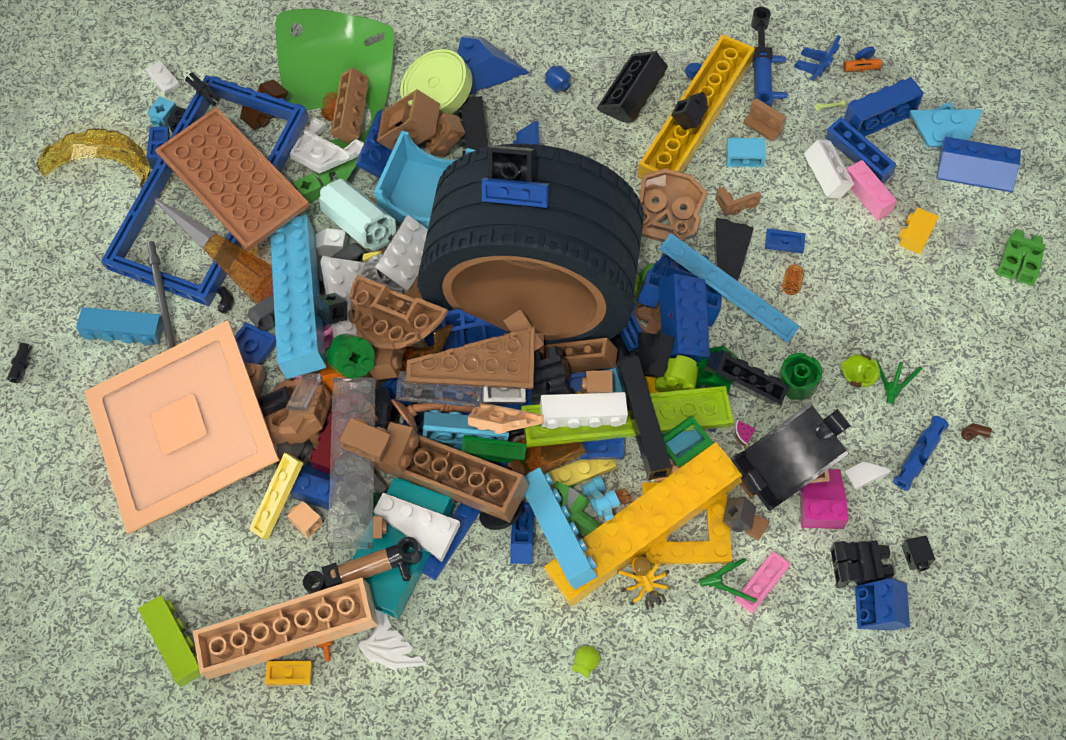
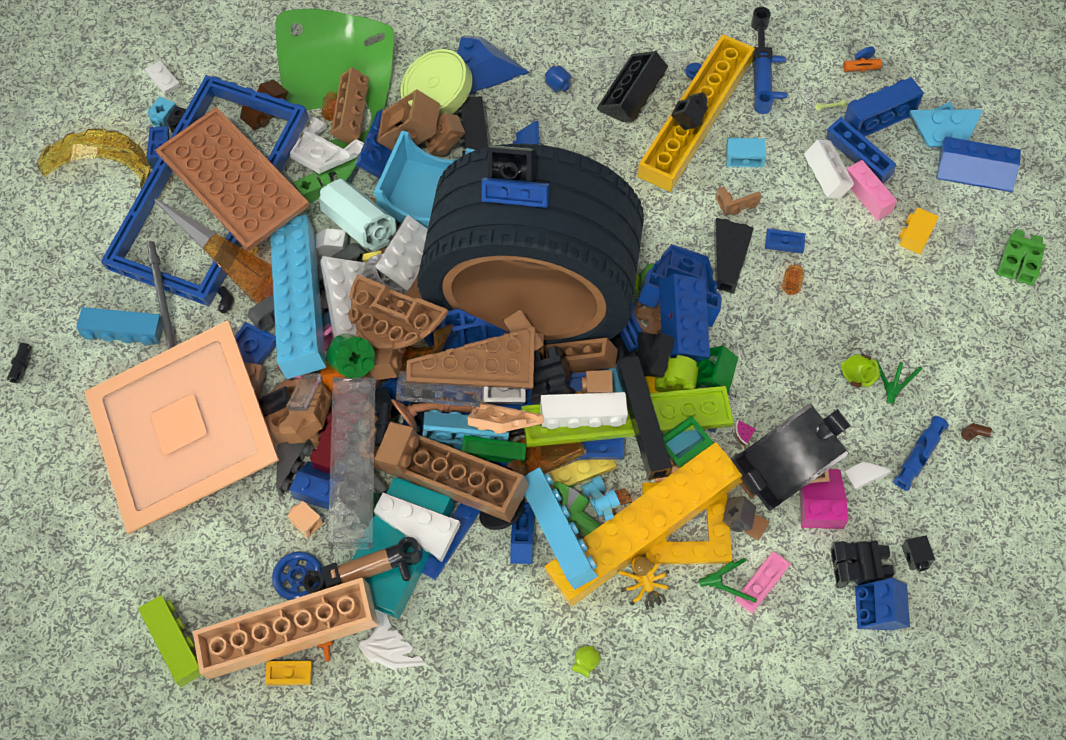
(202, 89): black pin -> none
(276, 496): light yellow plate -> none
(291, 560): none -> blue plate
(332, 308): black brick -> none
(365, 439): medium nougat brick -> none
(379, 527): medium nougat plate -> none
(673, 191): medium nougat brick -> none
(729, 287): dark azure plate -> none
(746, 378): black brick -> none
(765, 120): medium nougat bracket -> none
(801, 375): green brick -> none
(824, 57): blue plate -> none

